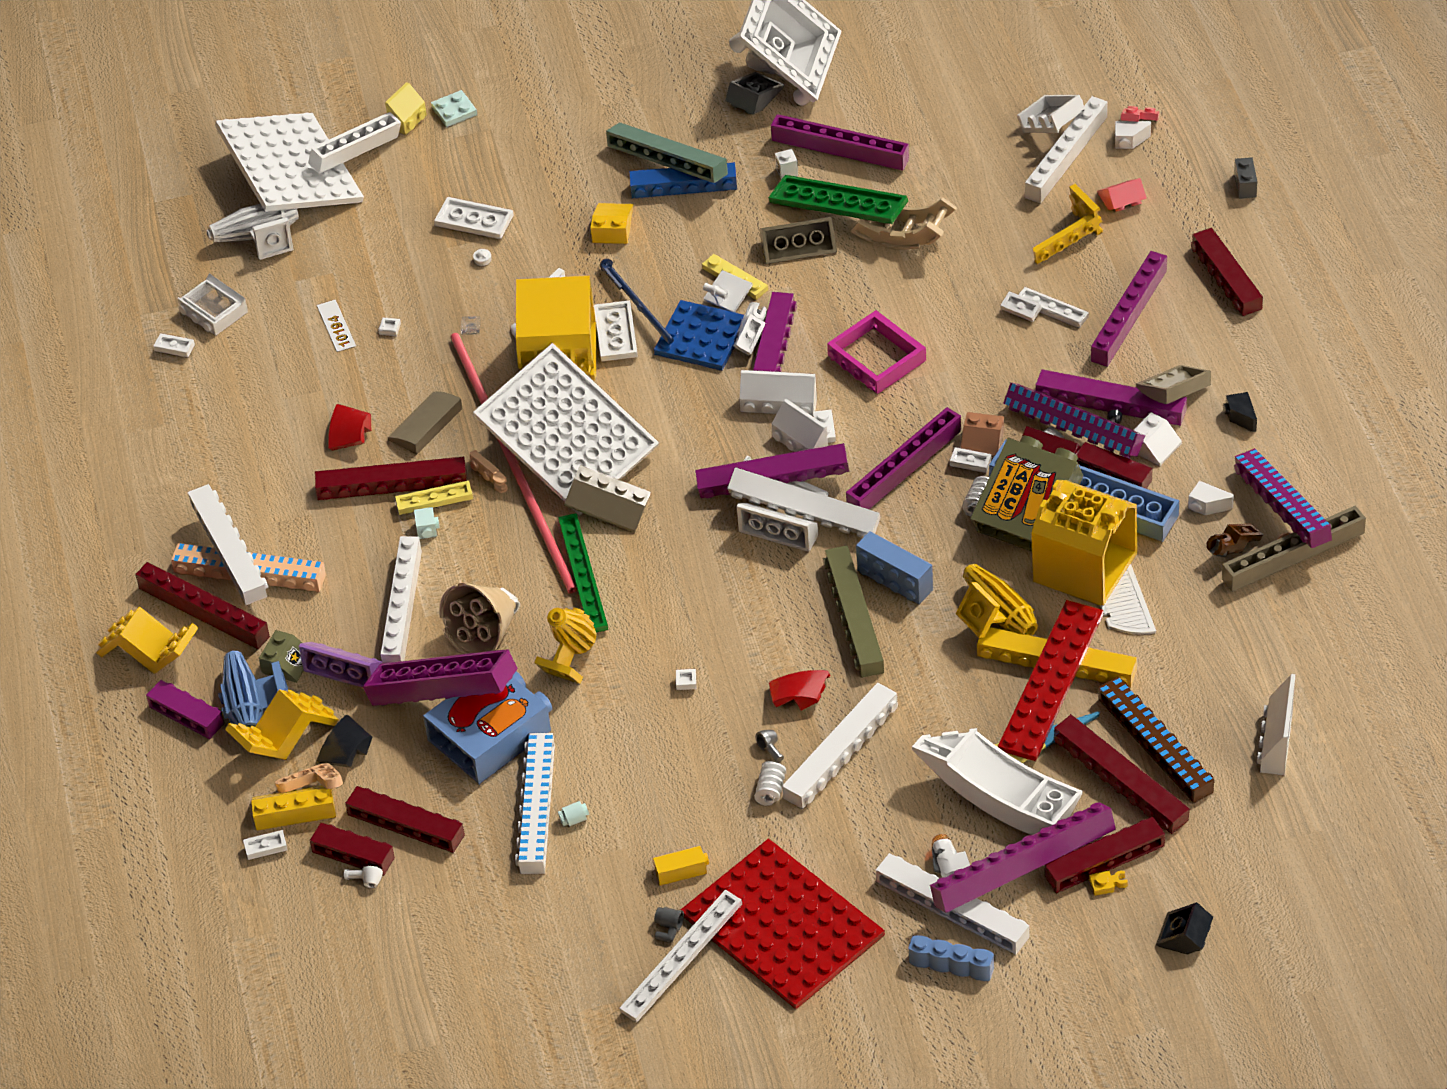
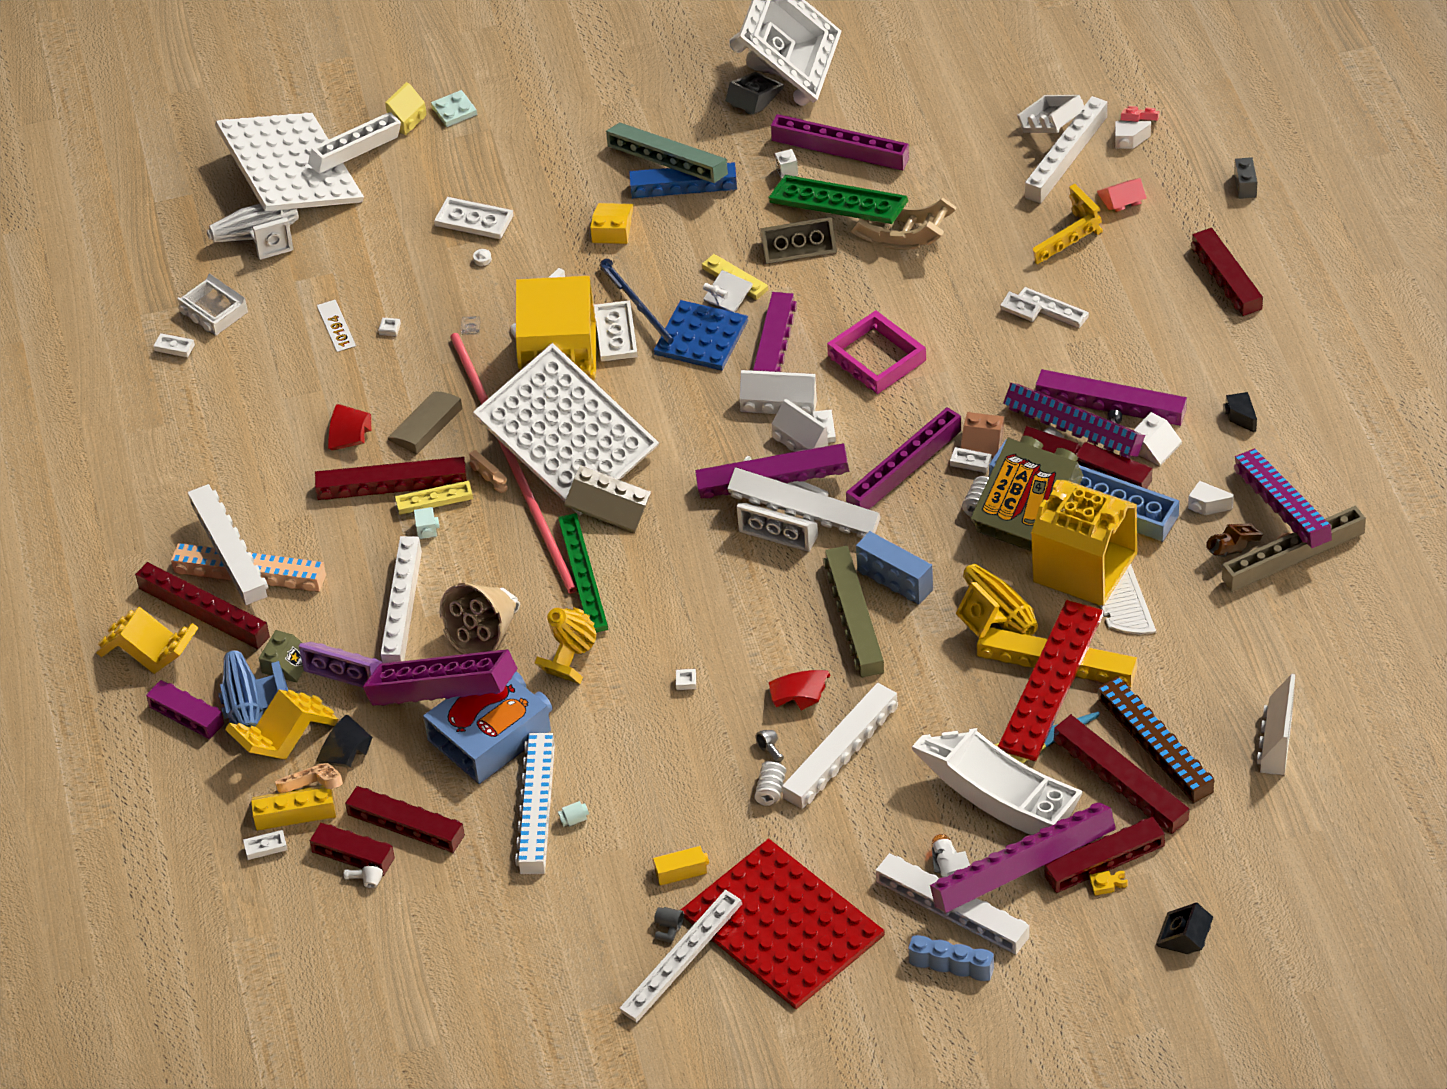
(750, 328): white plate -> none
(1128, 308): magenta brick -> none
(1175, 383): dark tan slope -> none

